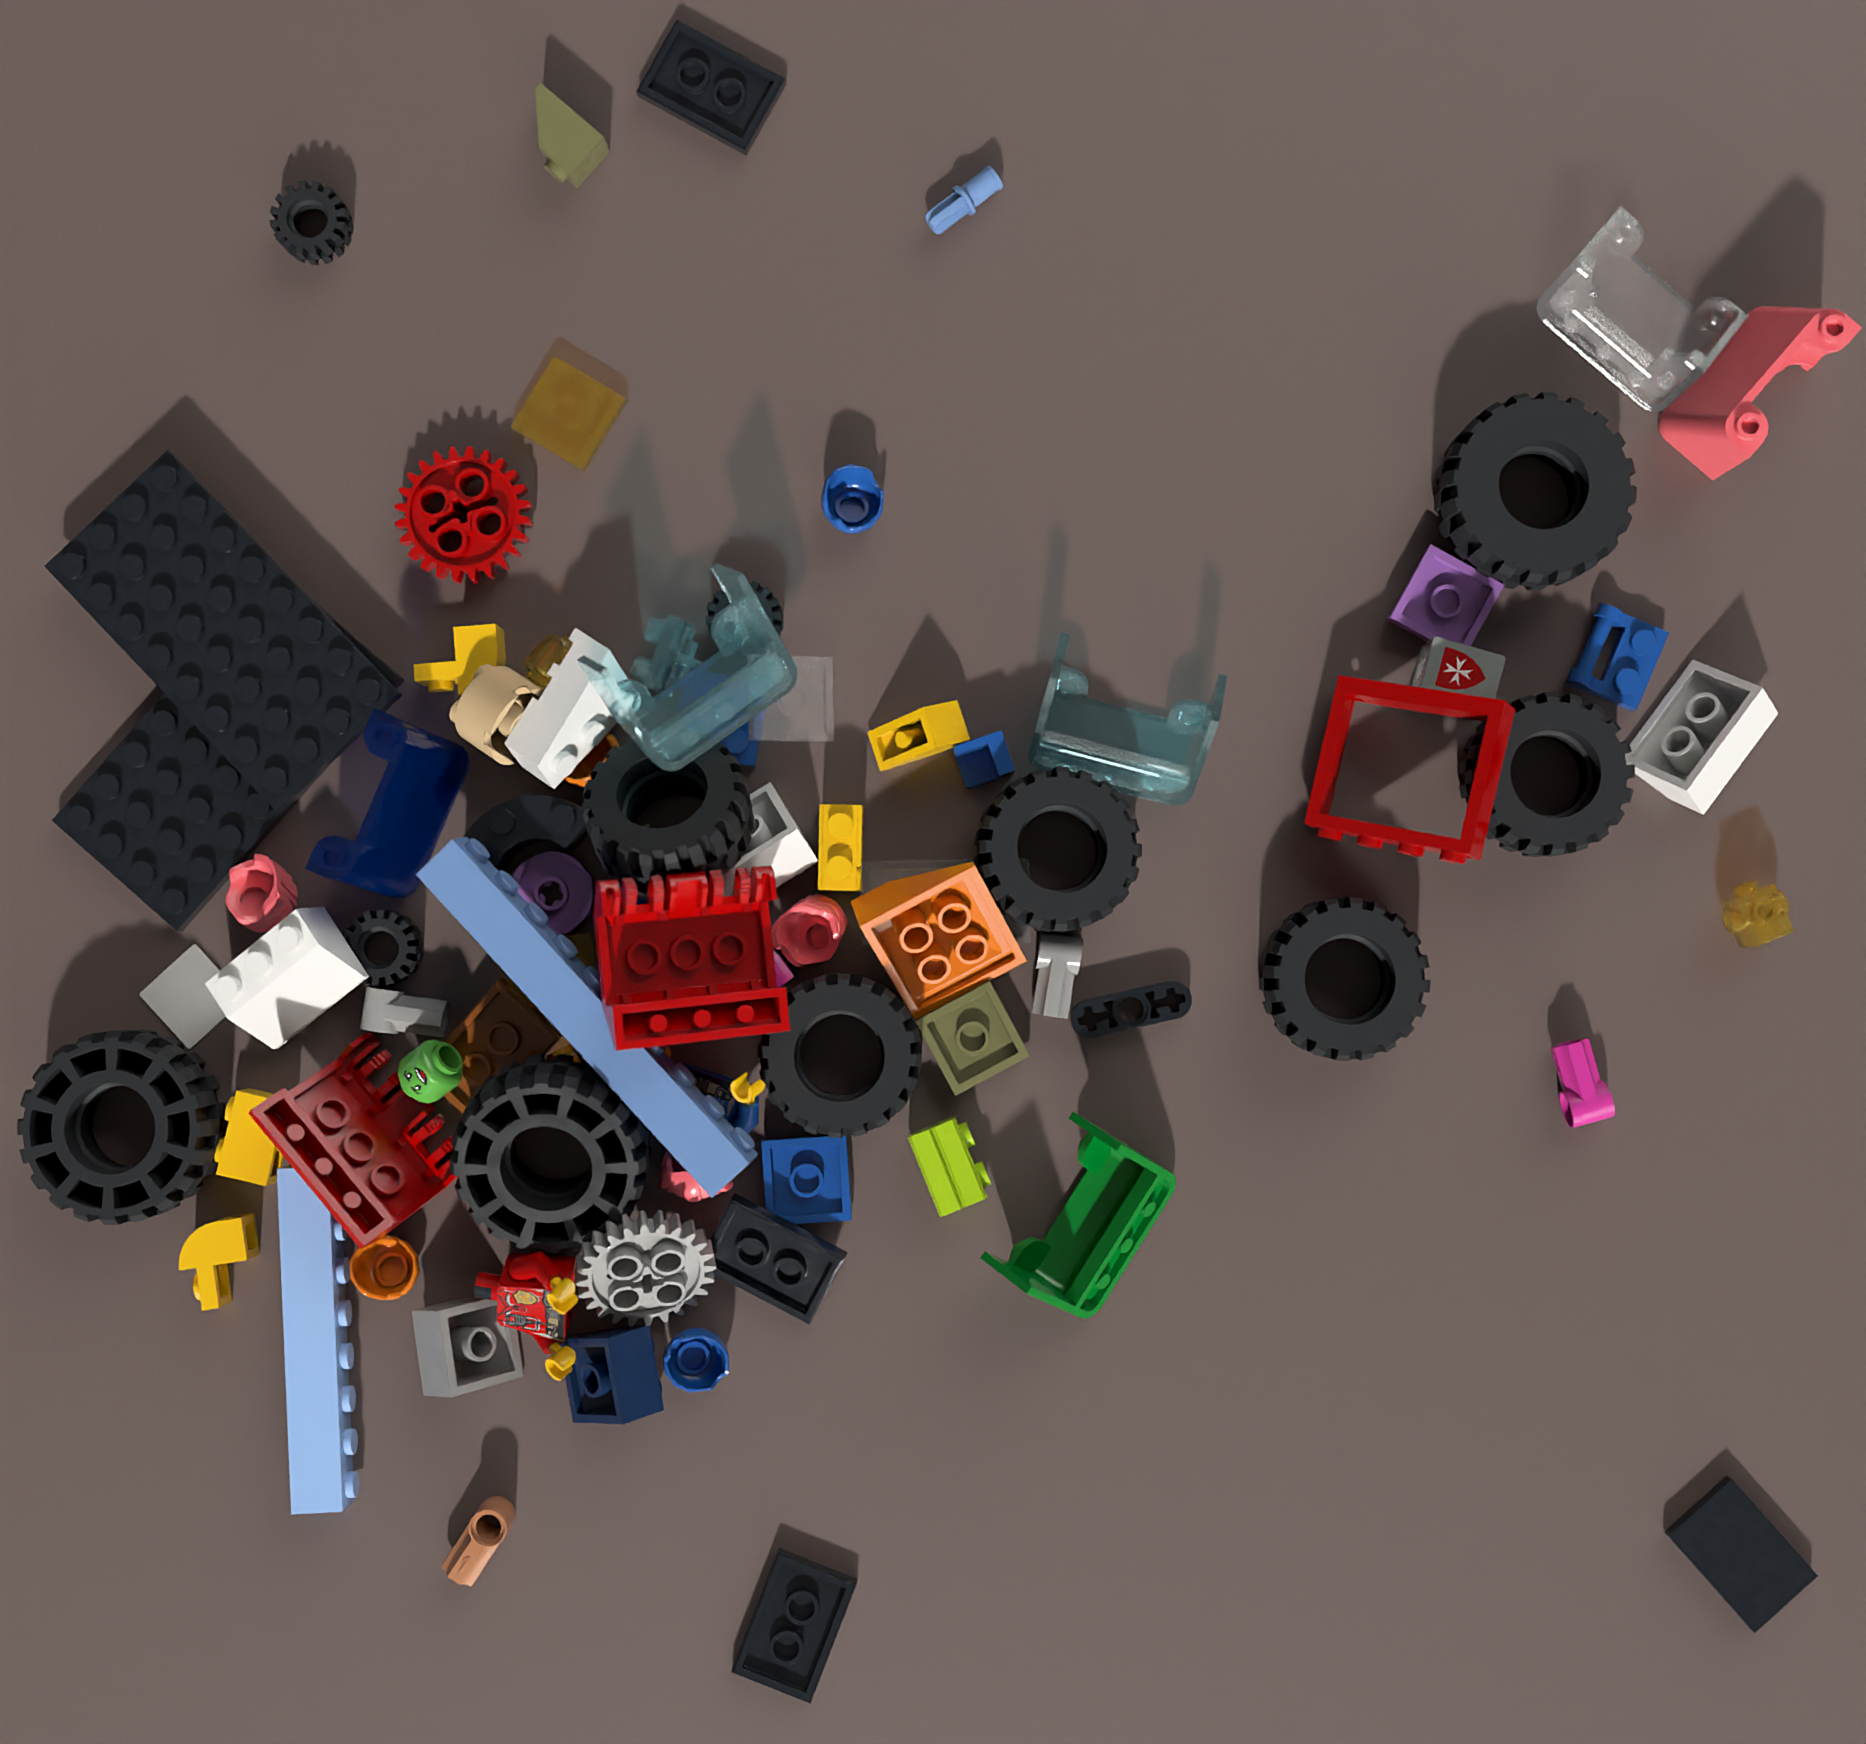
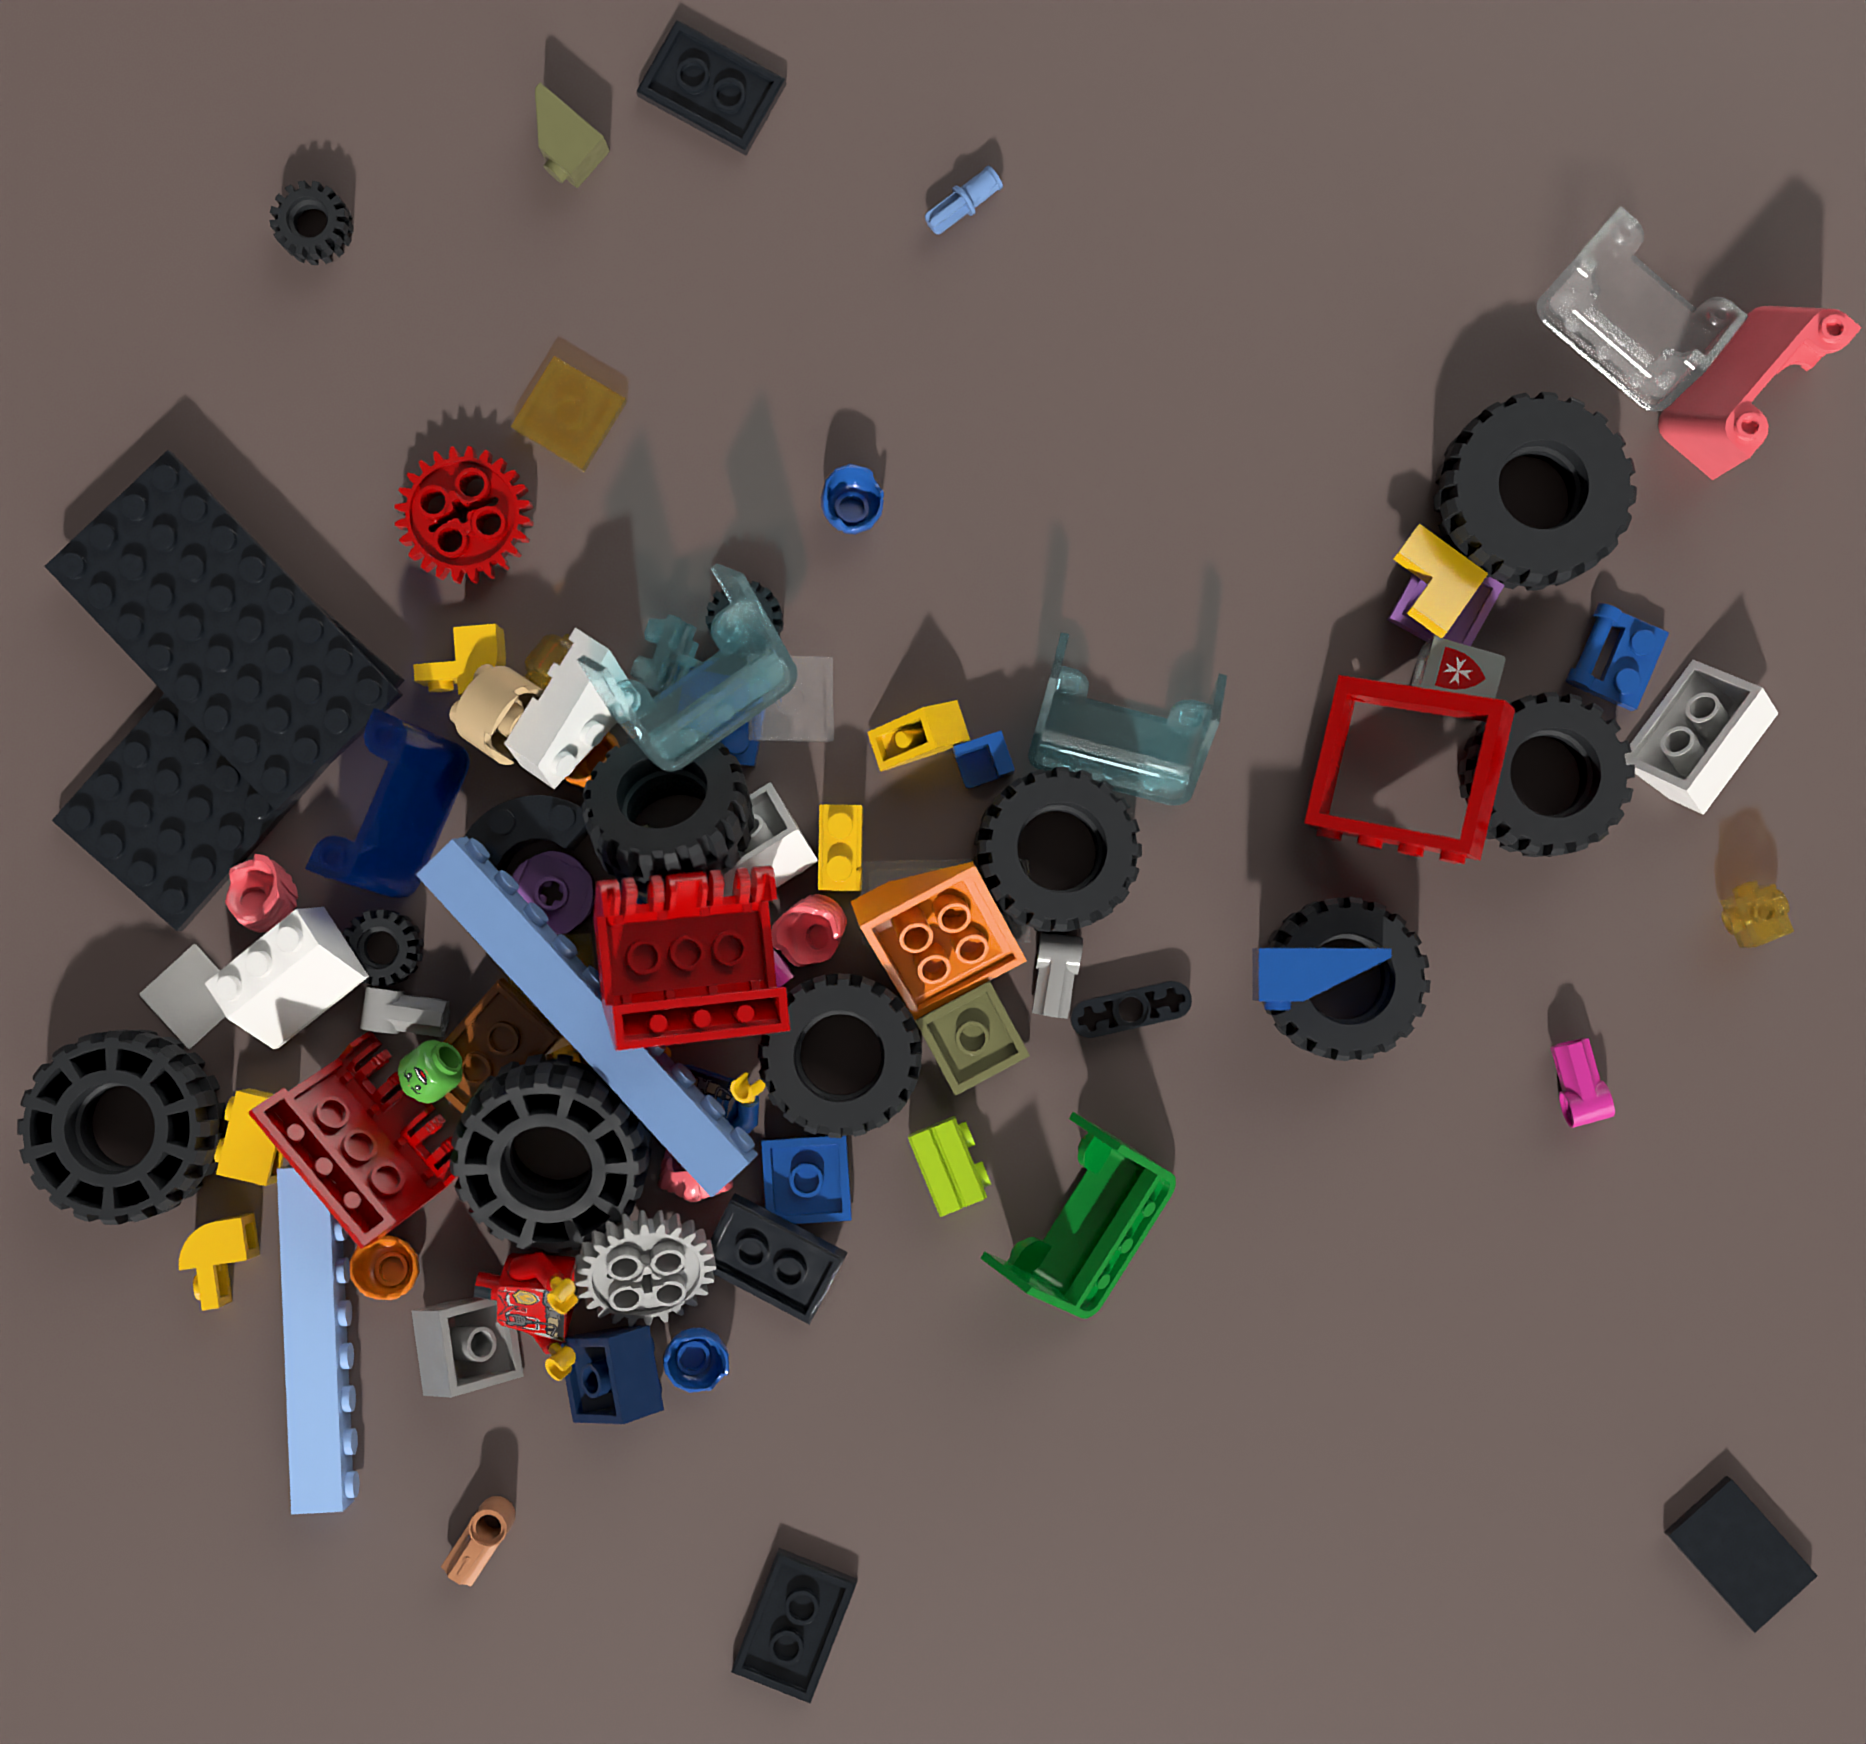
(1301, 973): none -> blue slope
(1448, 576): none -> yellow tile

